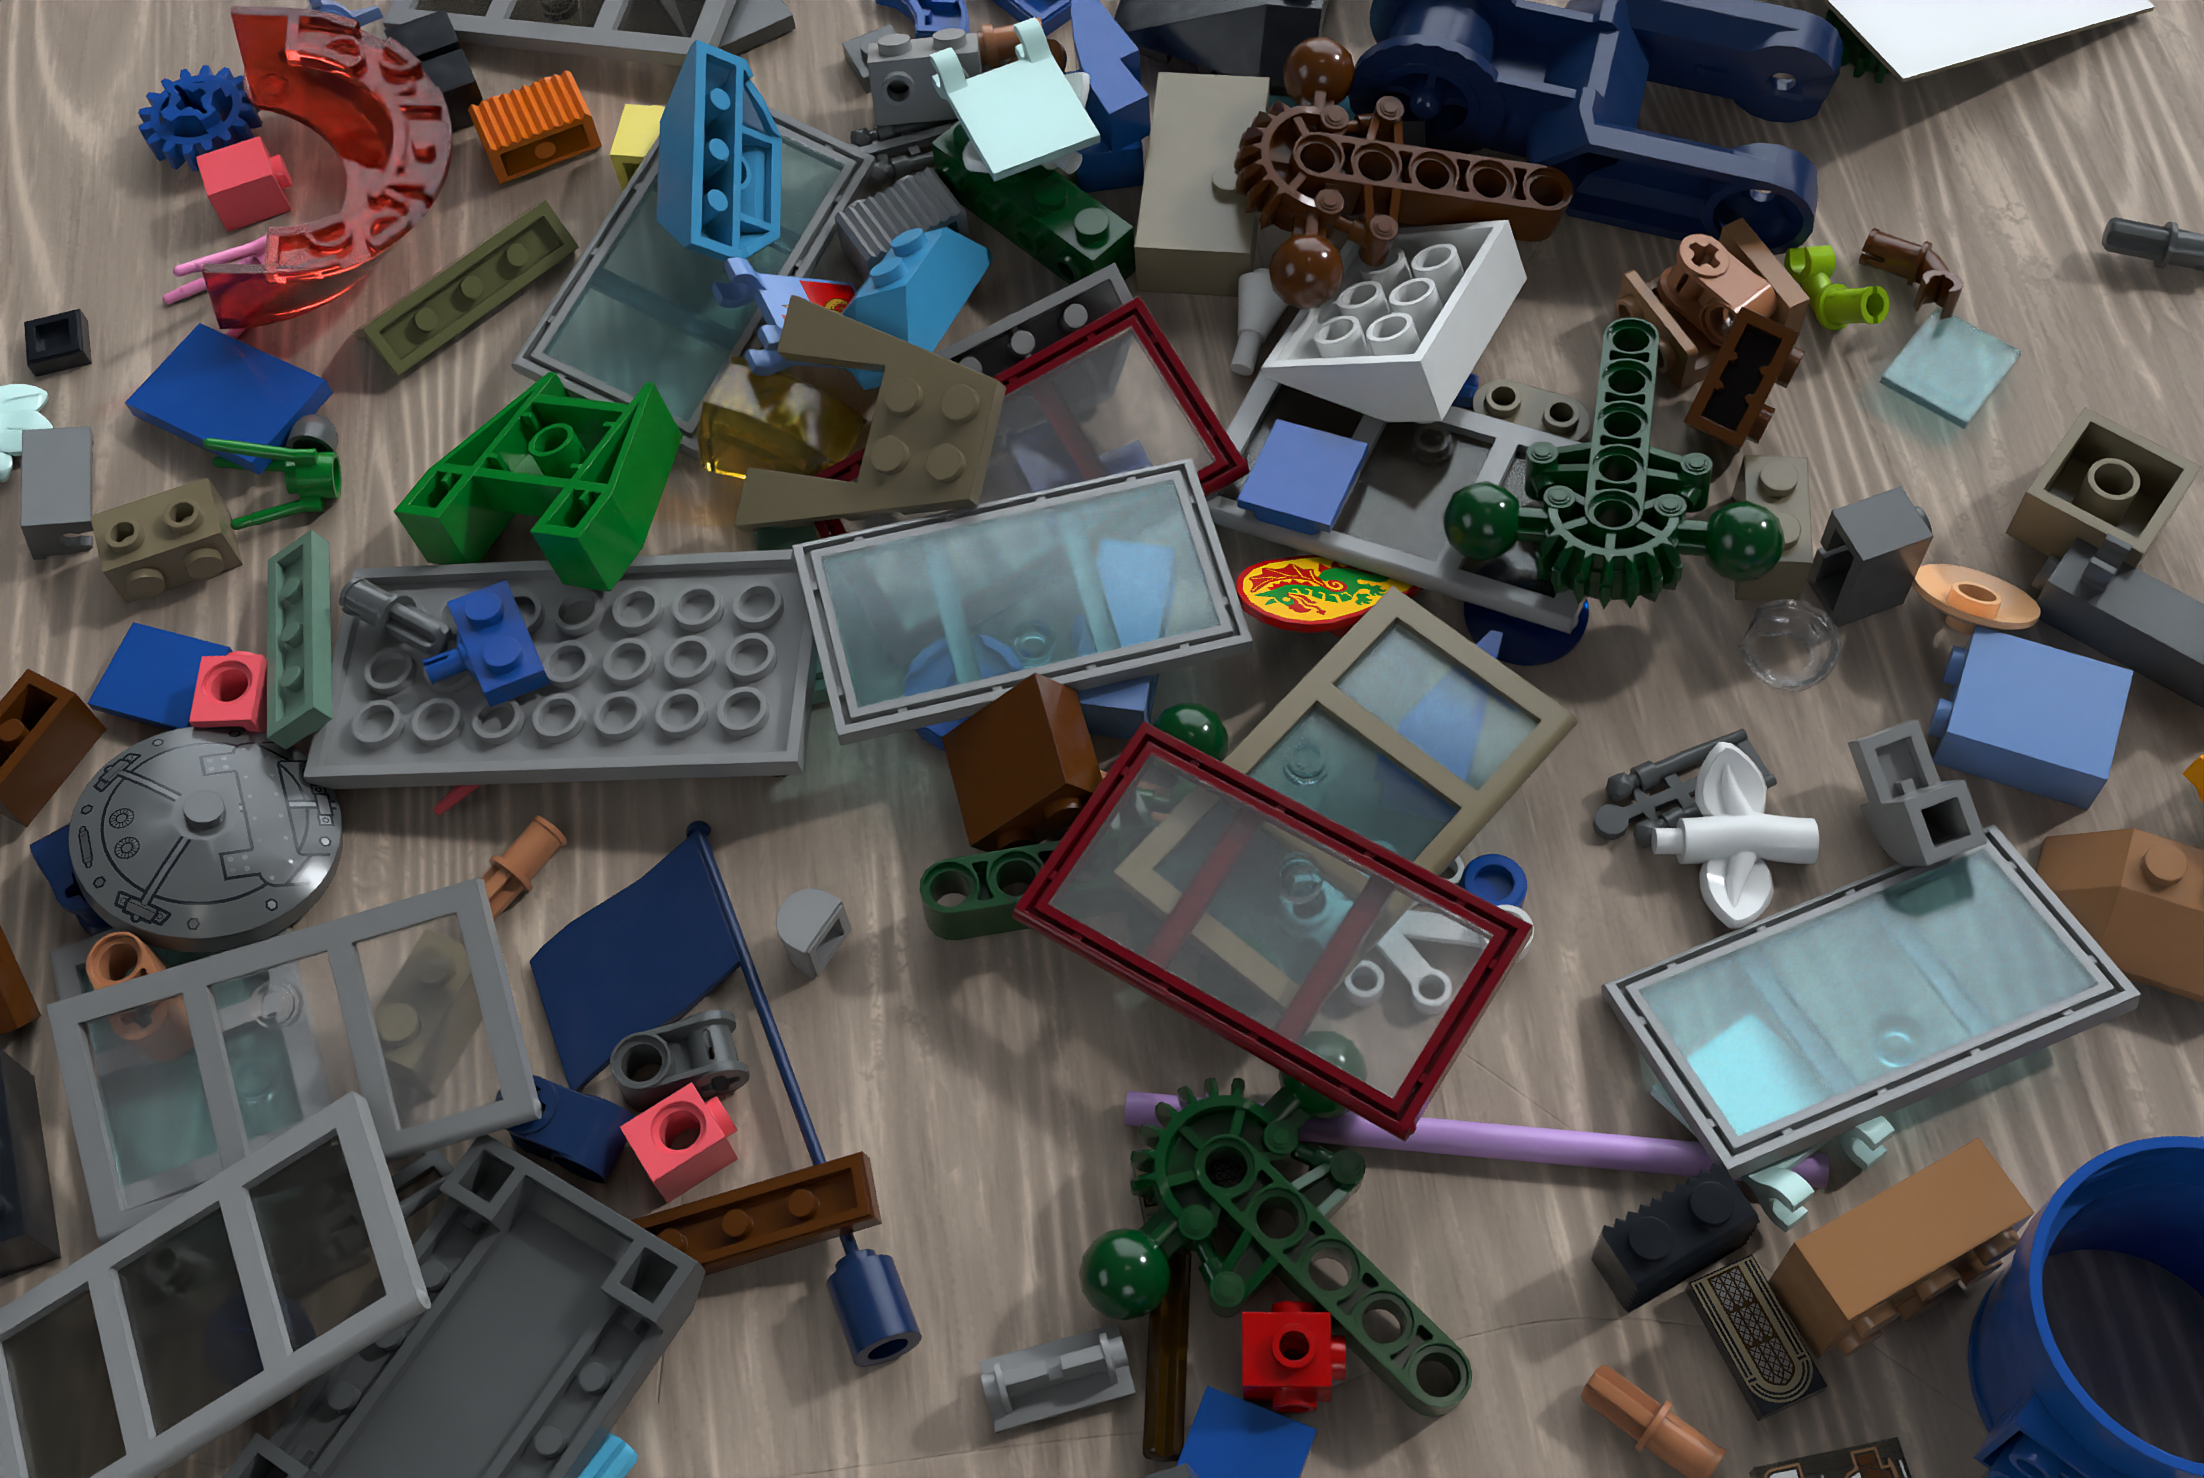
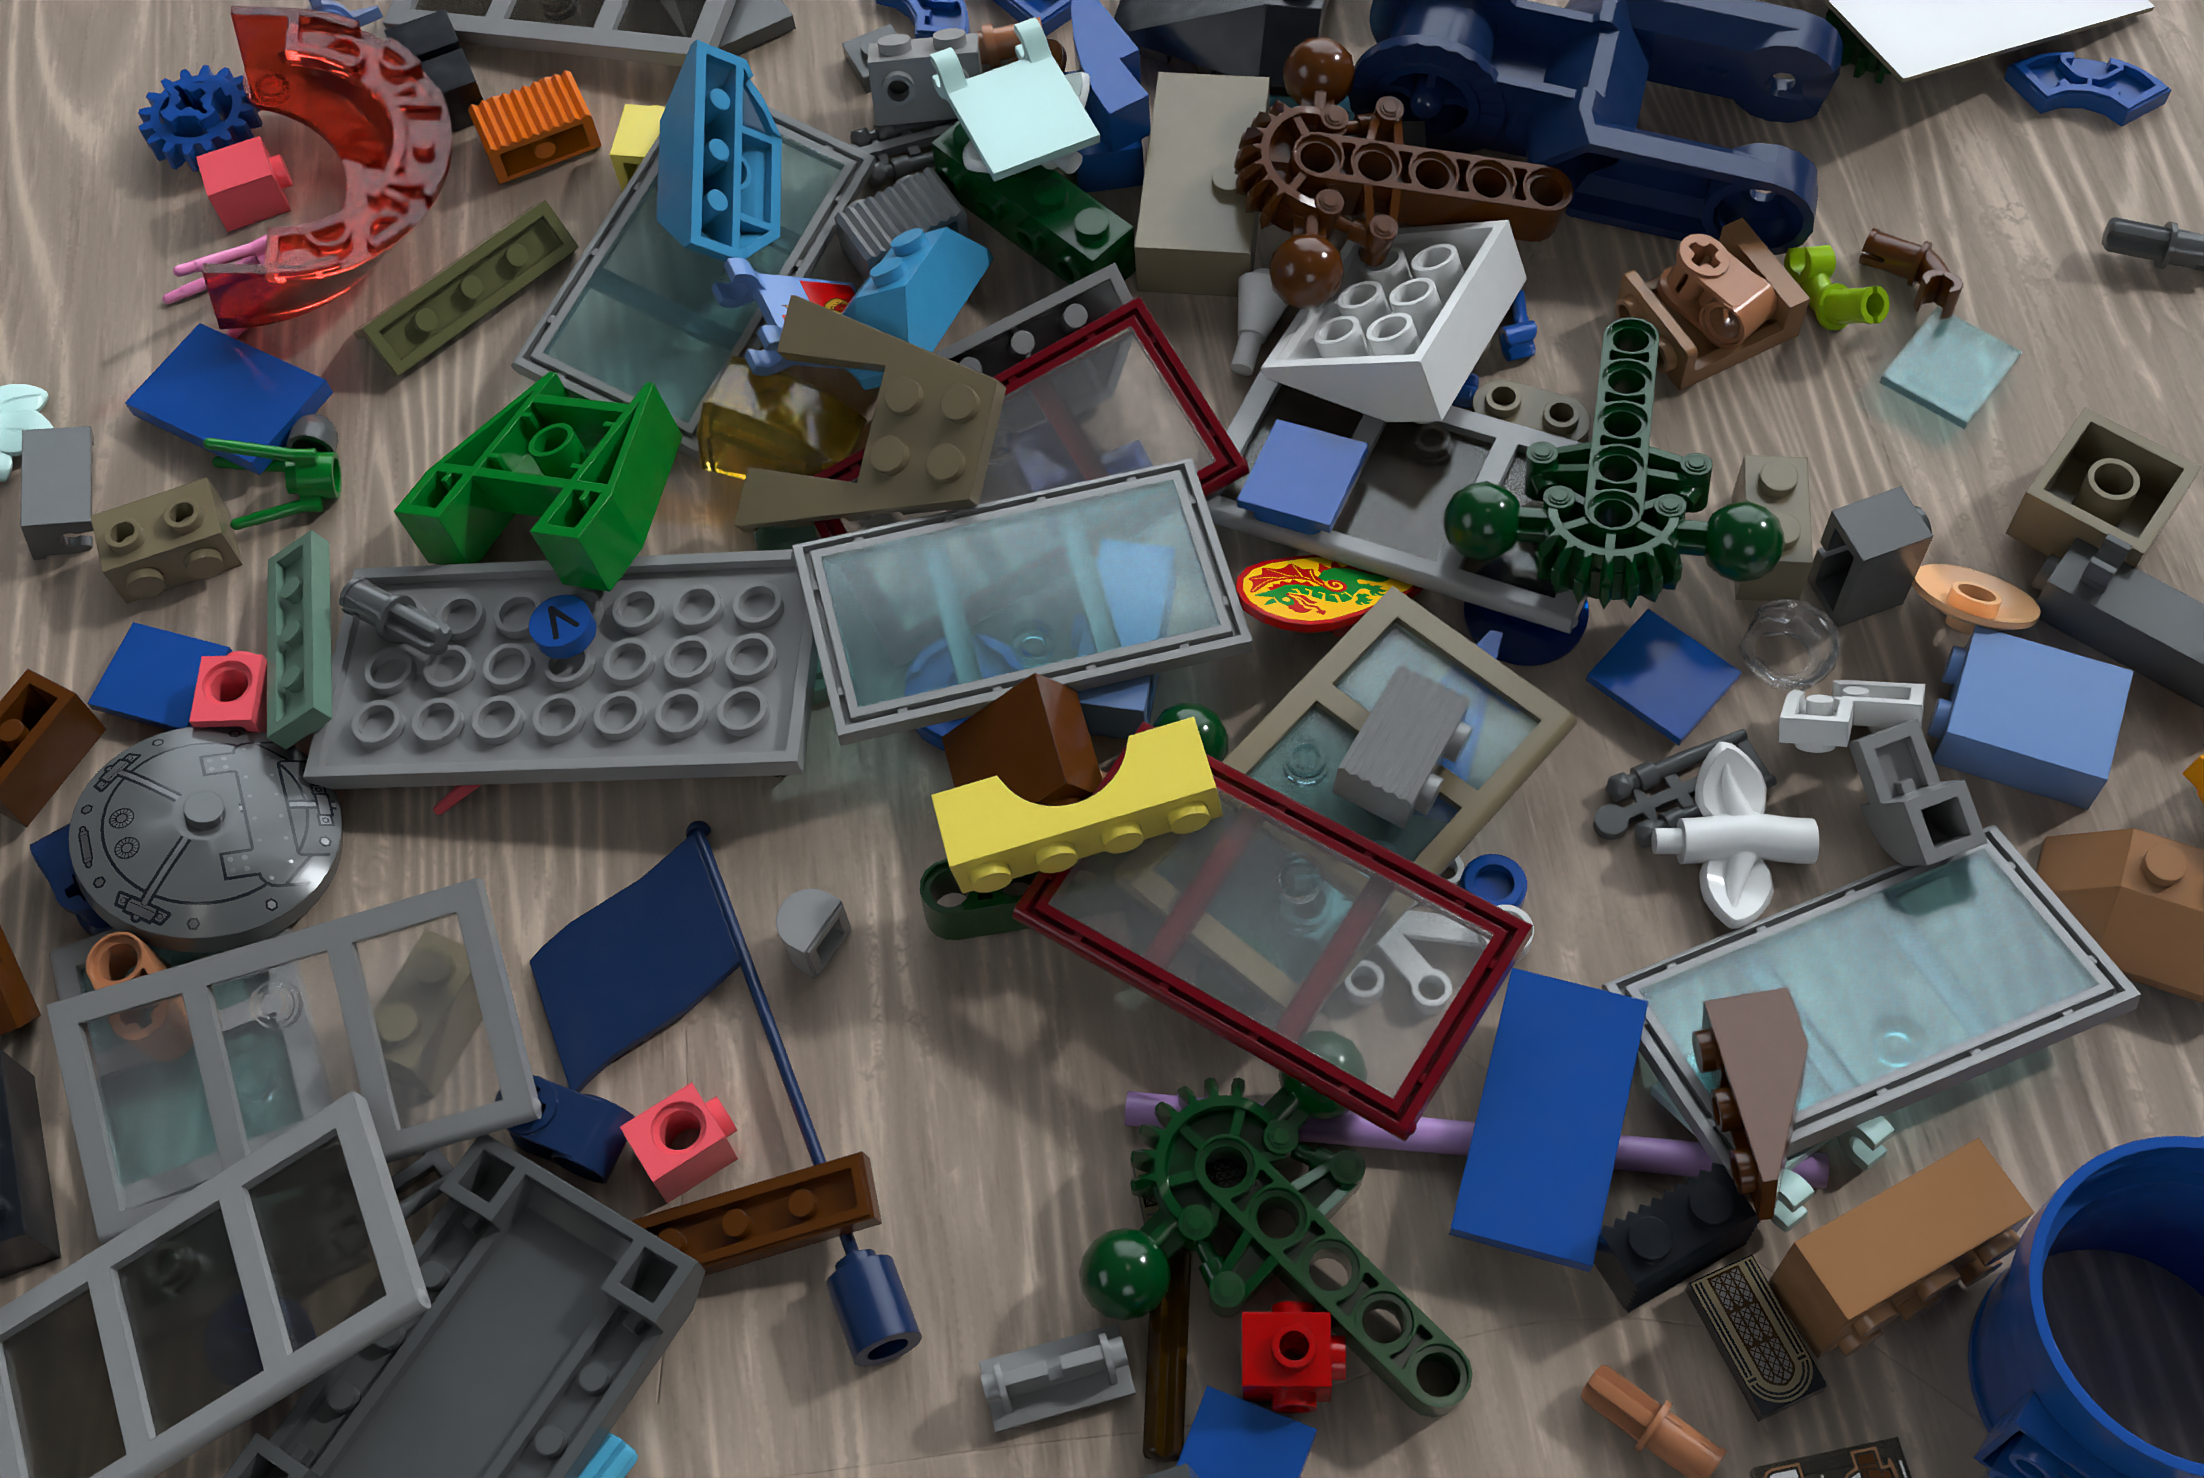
(57, 342): black tile -> none
(491, 646): blue plate -> none
(521, 863): nougat axle -> none
(562, 626): none -> blue tile
(683, 1058): dark grey piece -> none
(1157, 790): none -> light yellow arch
(1402, 747): none -> light grey brick
(1517, 339): none -> blue hand
(1550, 1120): none -> blue tile
(1663, 676): none -> blue piece
(1741, 379): reddish brown brick -> none
(1758, 1070): none -> slope
(1827, 721): none -> white plate
(2109, 88): none -> blue tile

